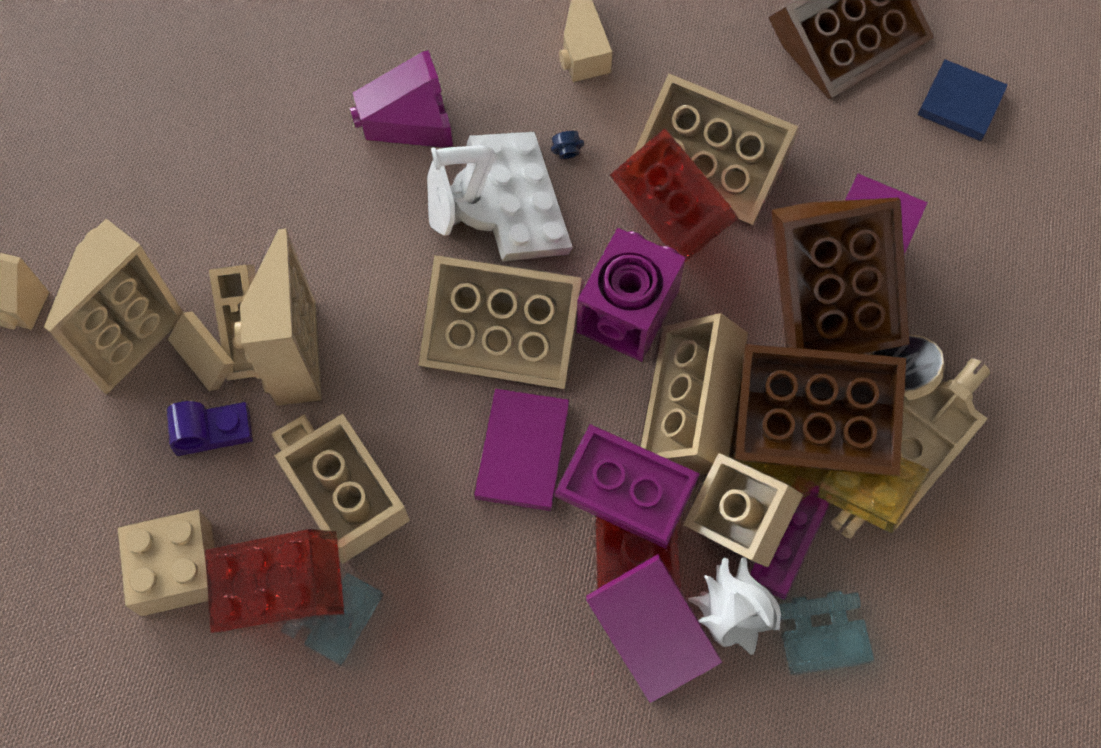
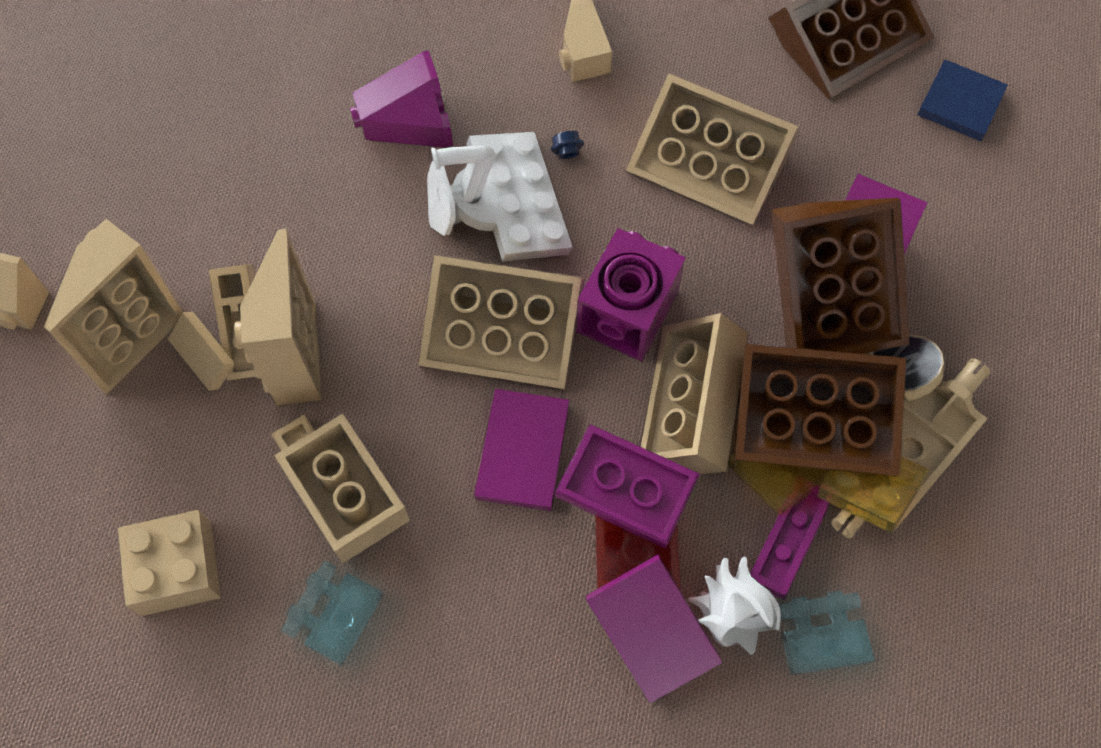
(201, 429): dark purple plate -> none
(274, 581): clear red brick -> none
(673, 195): clear red brick -> none
(743, 509): tan brick -> none

